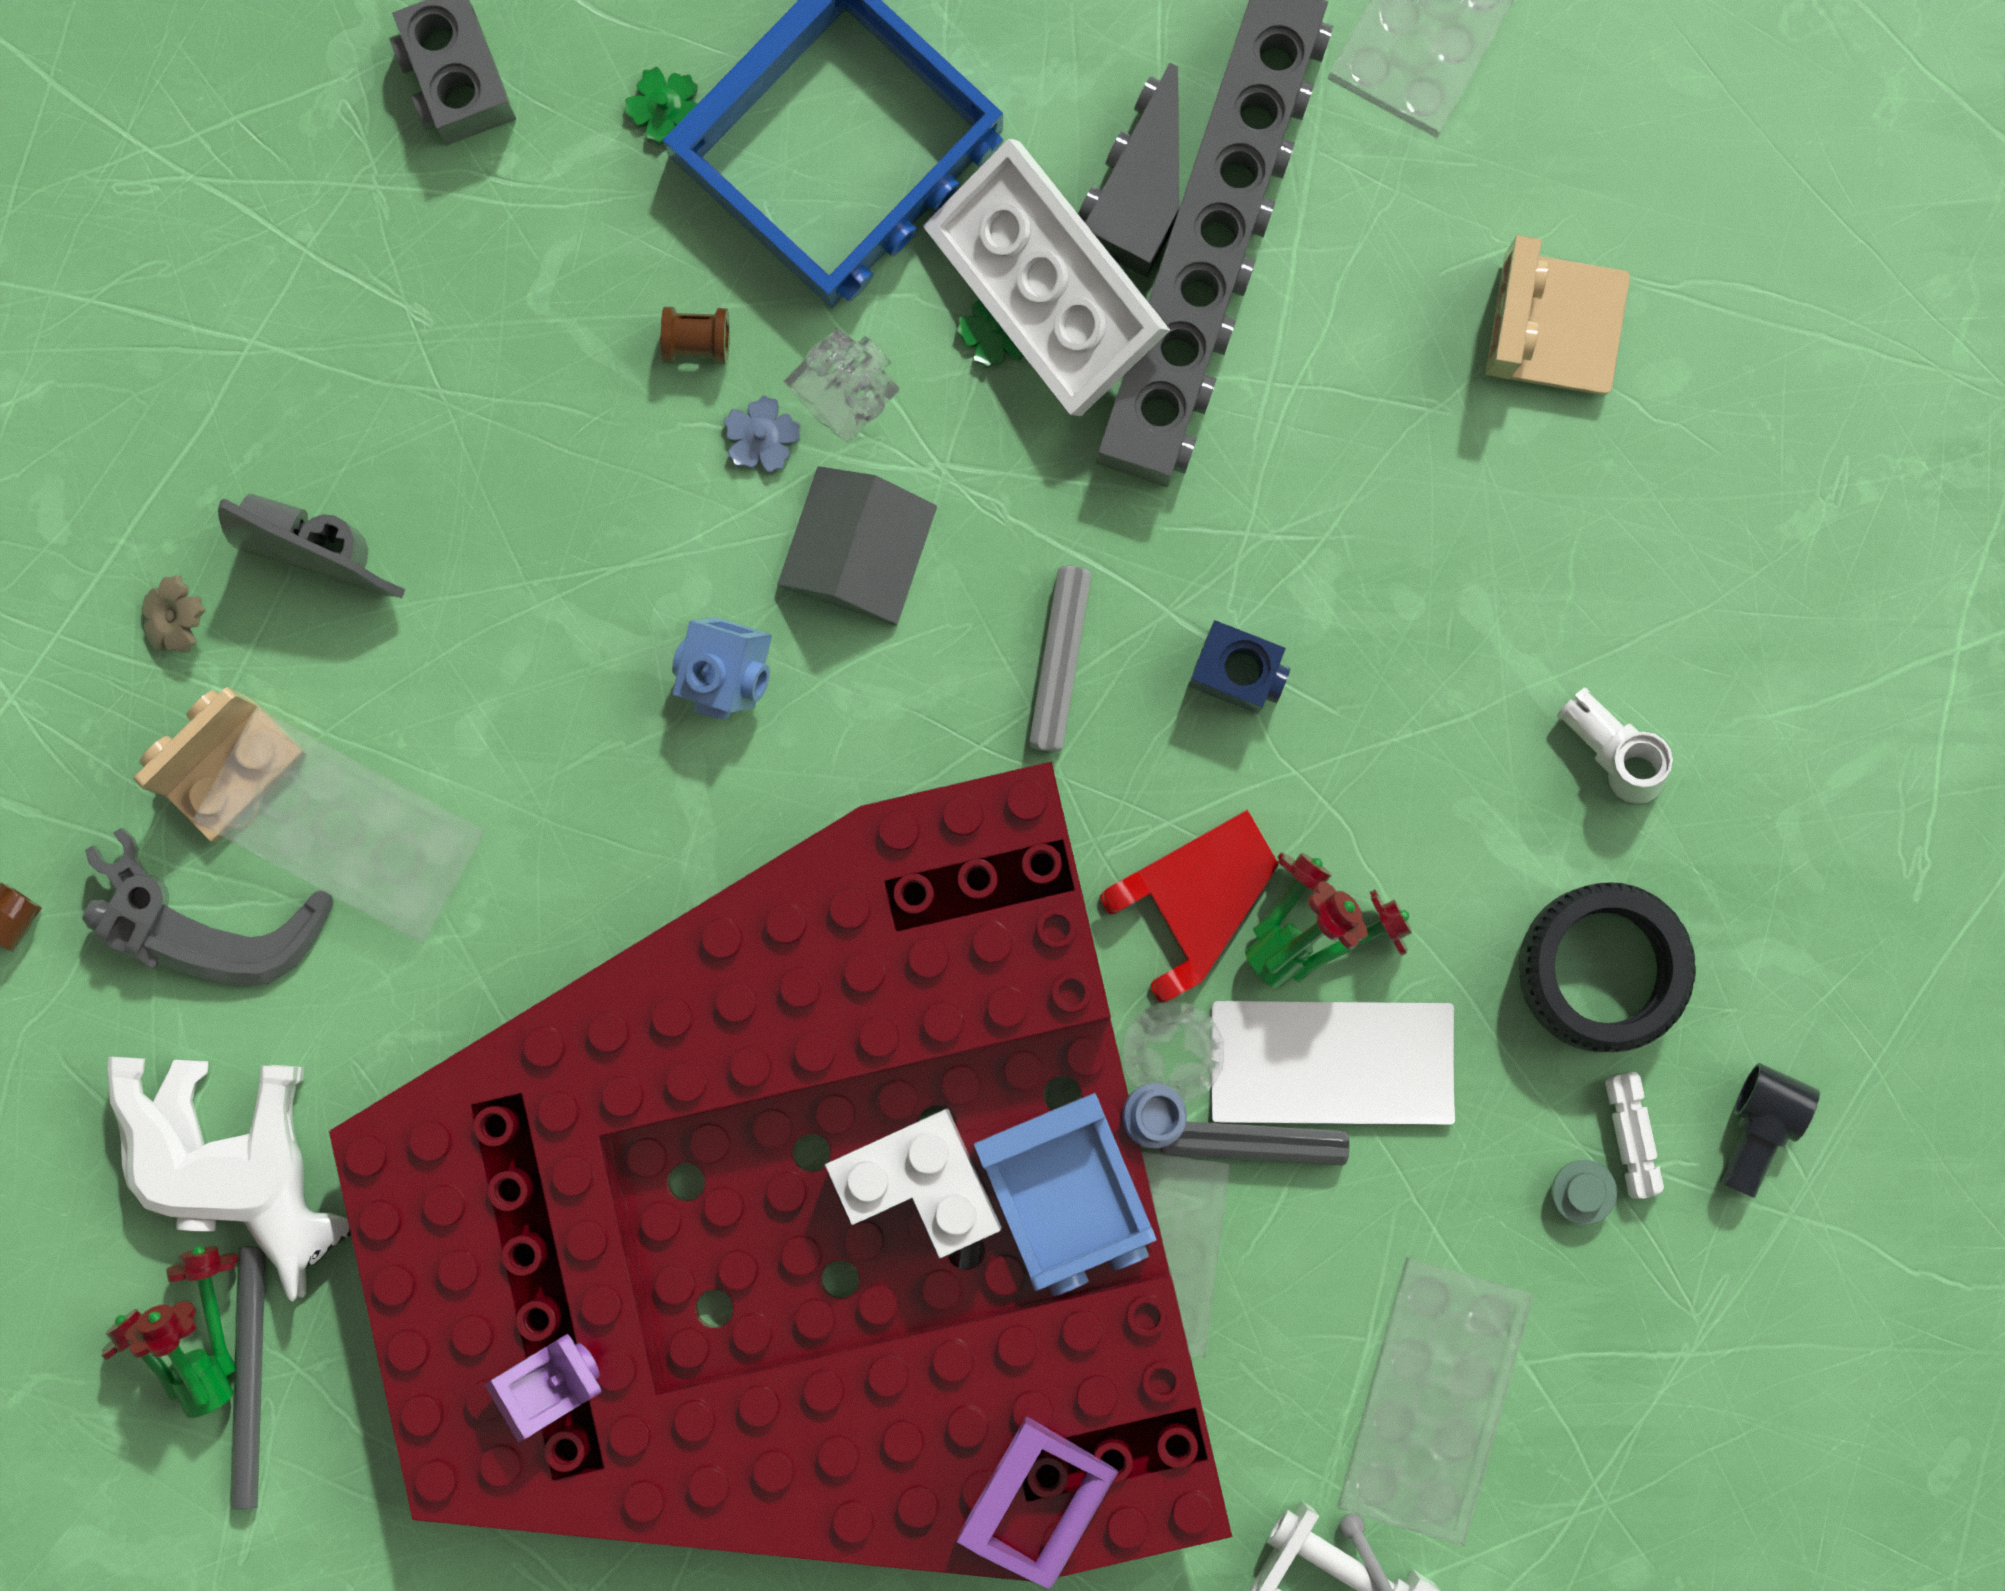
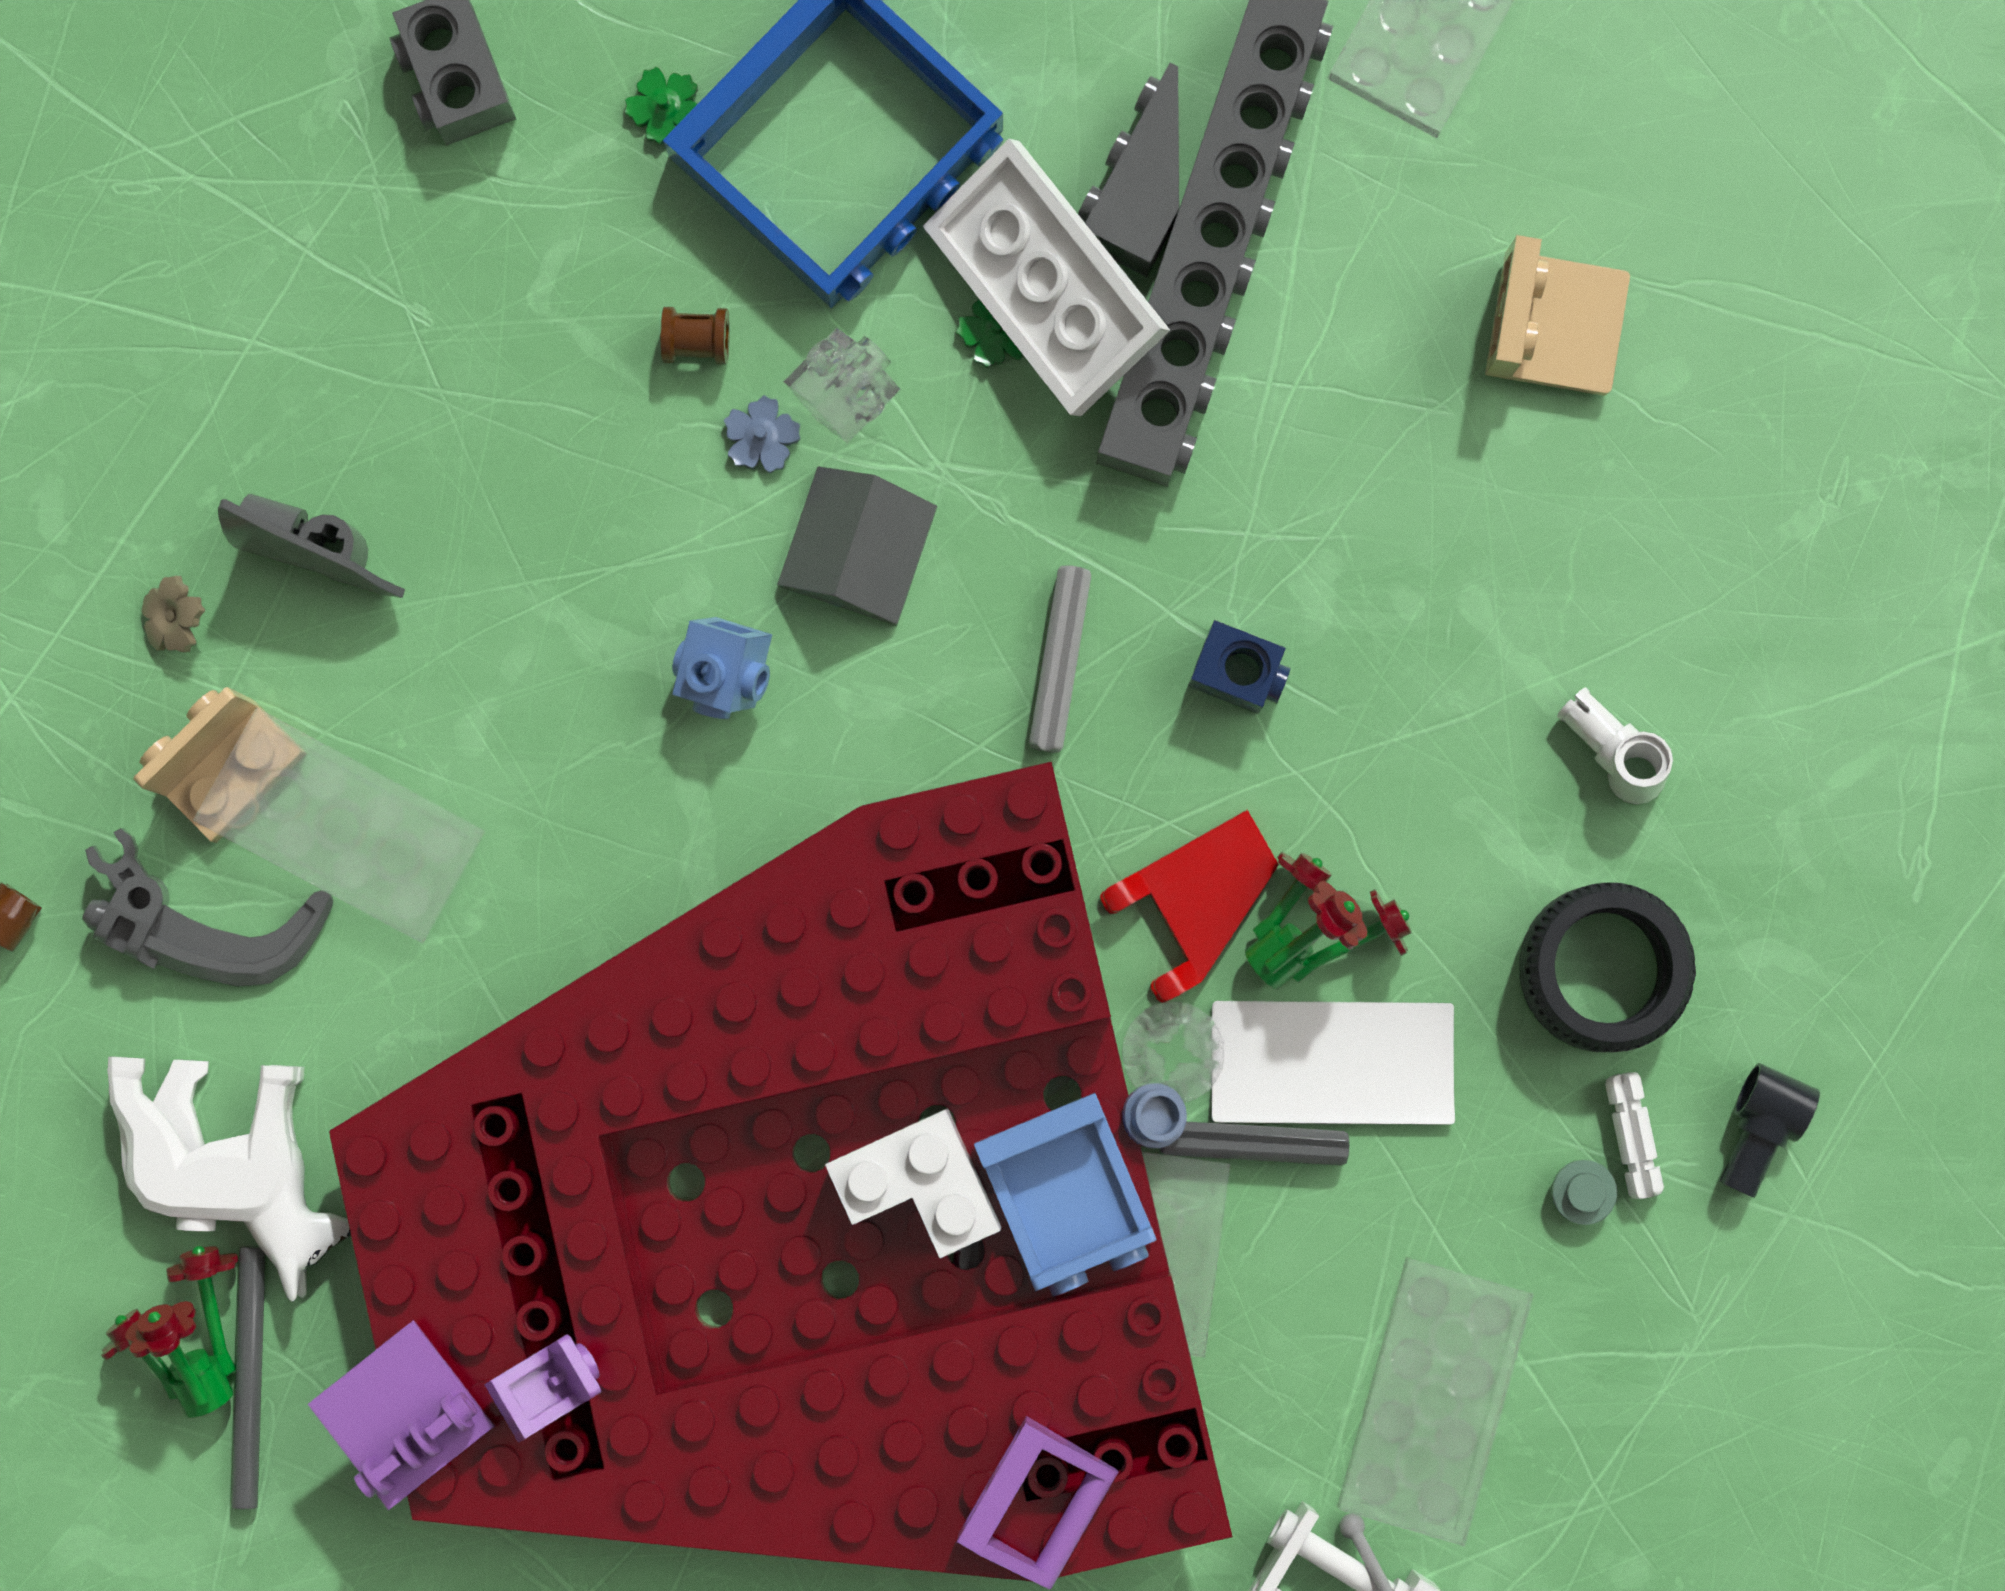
(400, 1416): none -> medium lavender hinge

